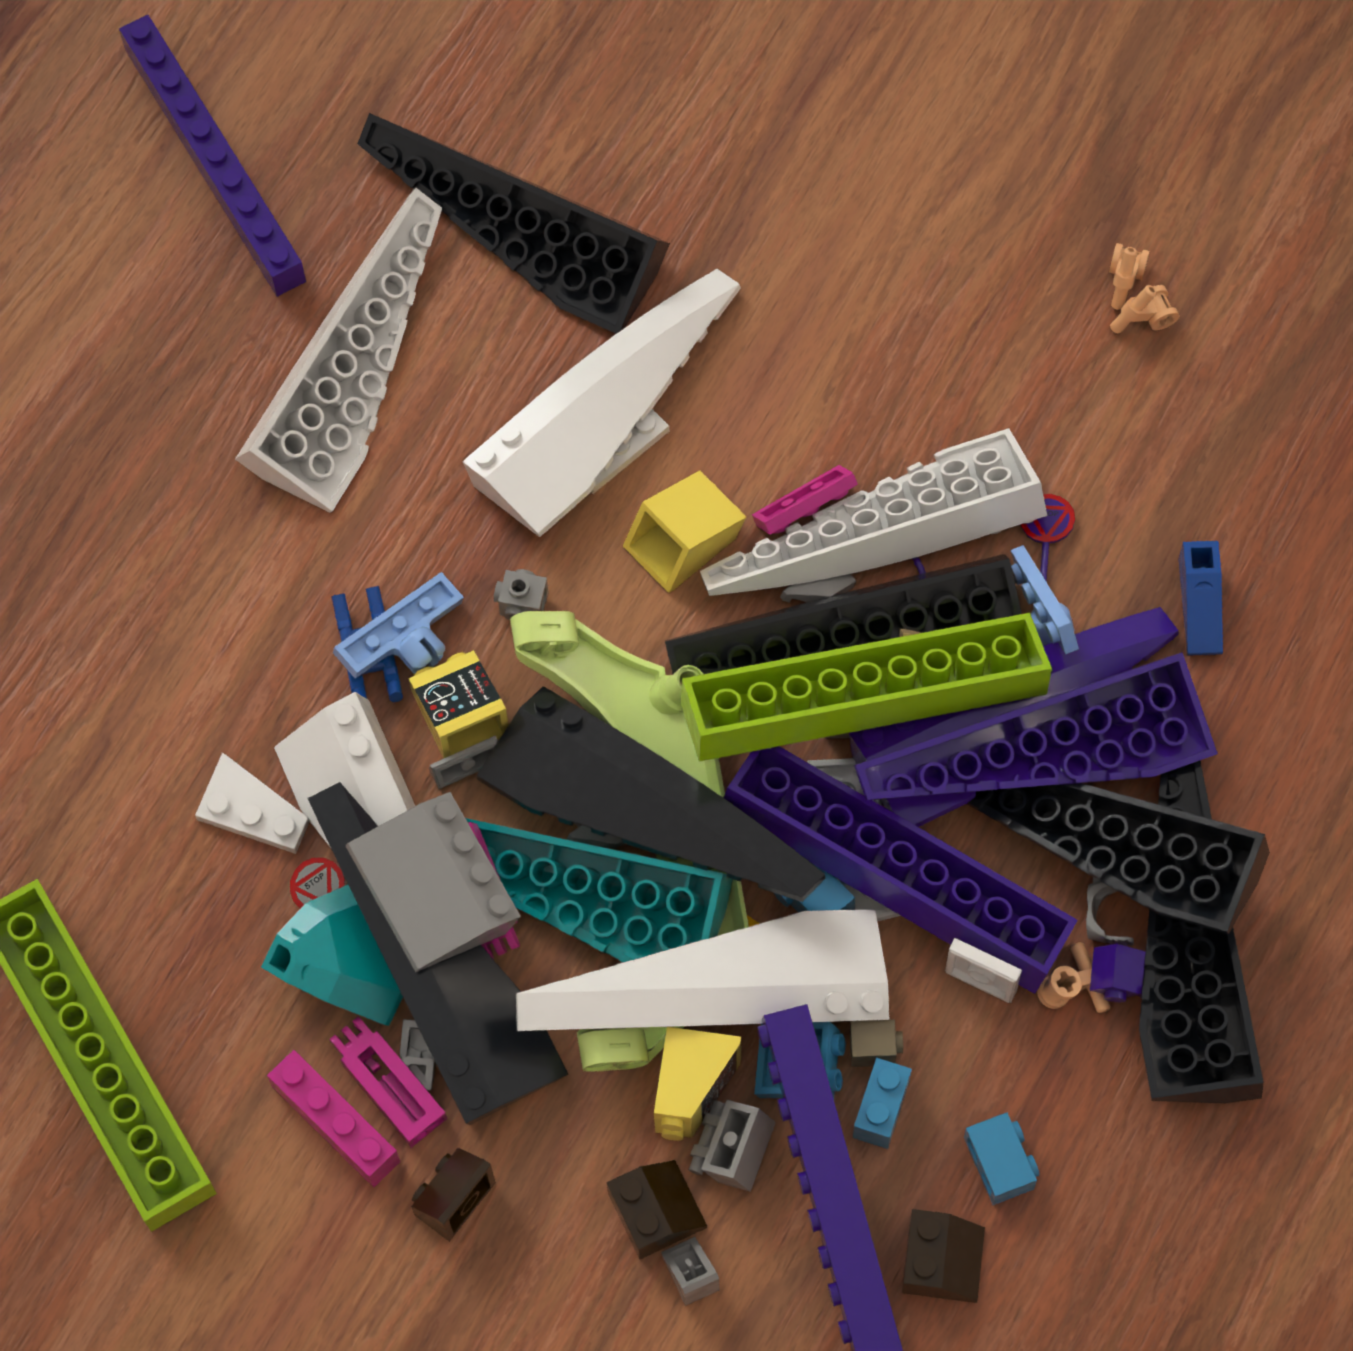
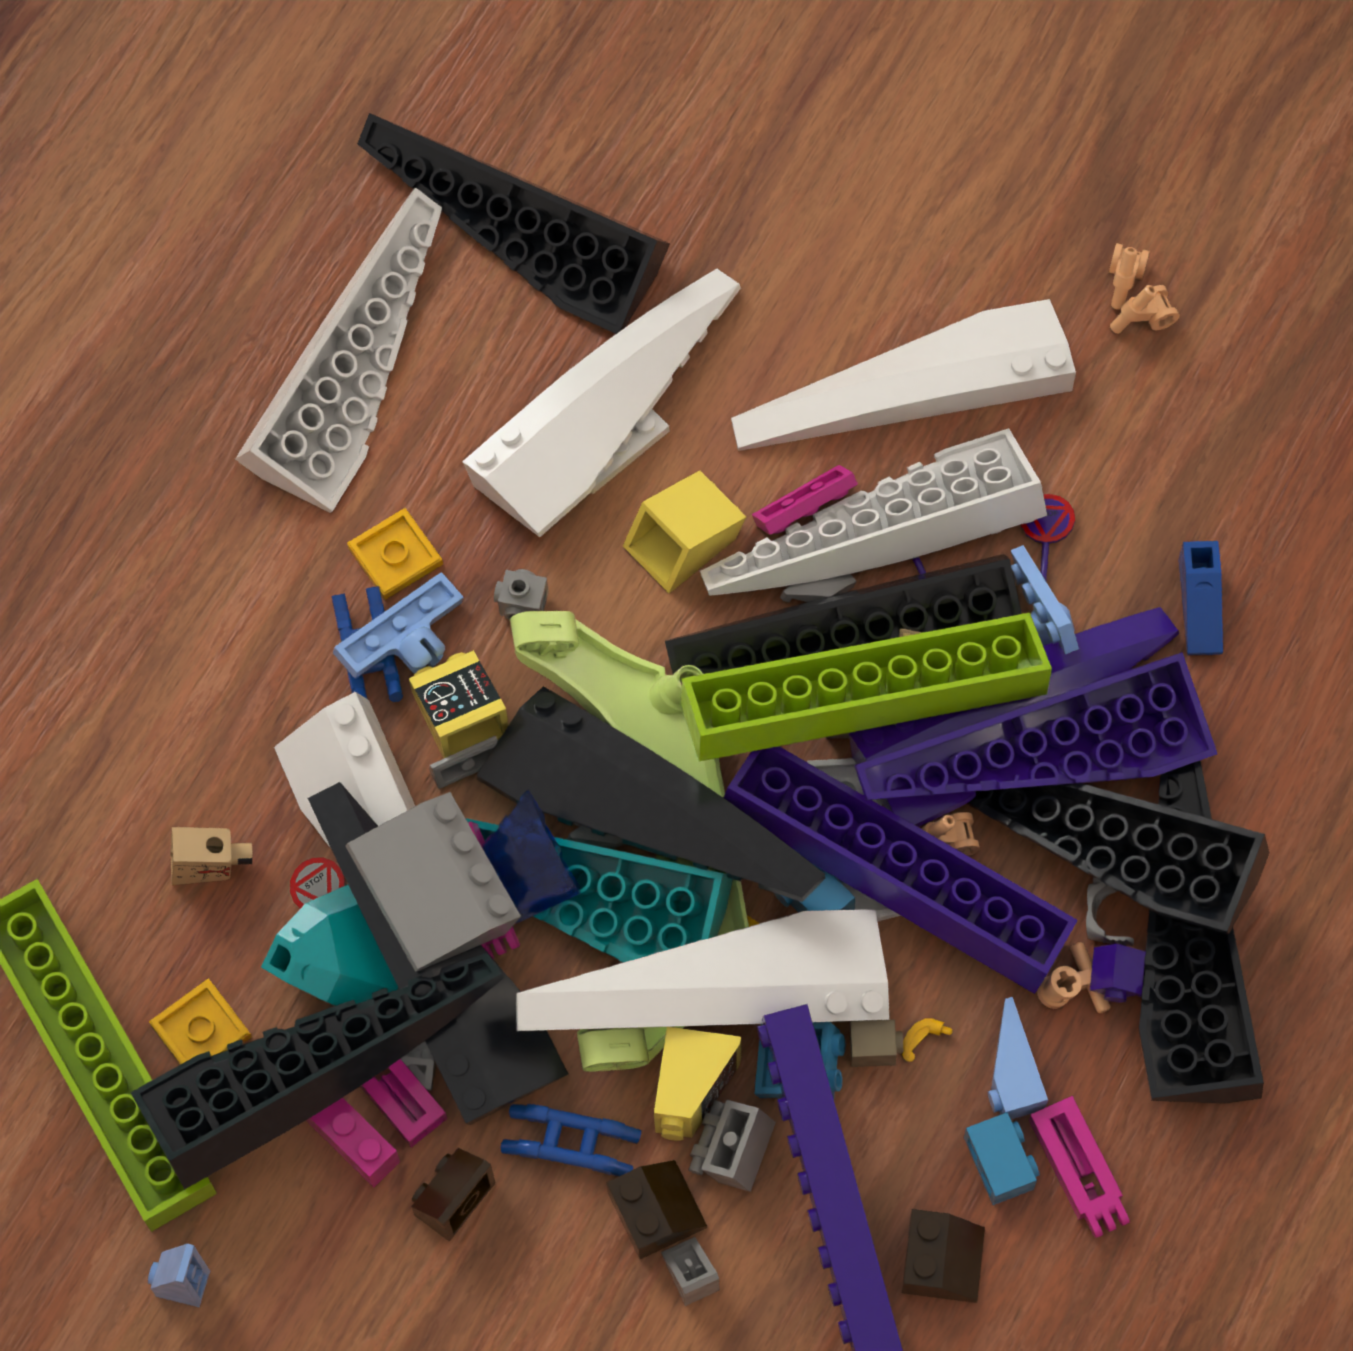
(179, 1275): none -> light blue slope
(199, 1024): none -> yellow tile
(205, 854): none -> tan torso
(213, 155): dark purple brick -> none
(250, 808): white wing -> none
(258, 1090): none -> black wedge
(395, 553): none -> yellow tile
(530, 860): none -> clear blue slope
(585, 1156): none -> blue piece
(882, 1103): dark azure brick -> none
(919, 1032): none -> yellow piece
(955, 831): none -> light nougat piece
(962, 367): none -> white wedge
(982, 970): white tile -> none
(1015, 1076): none -> light blue slope
(1075, 1155): none -> dark pink hinge

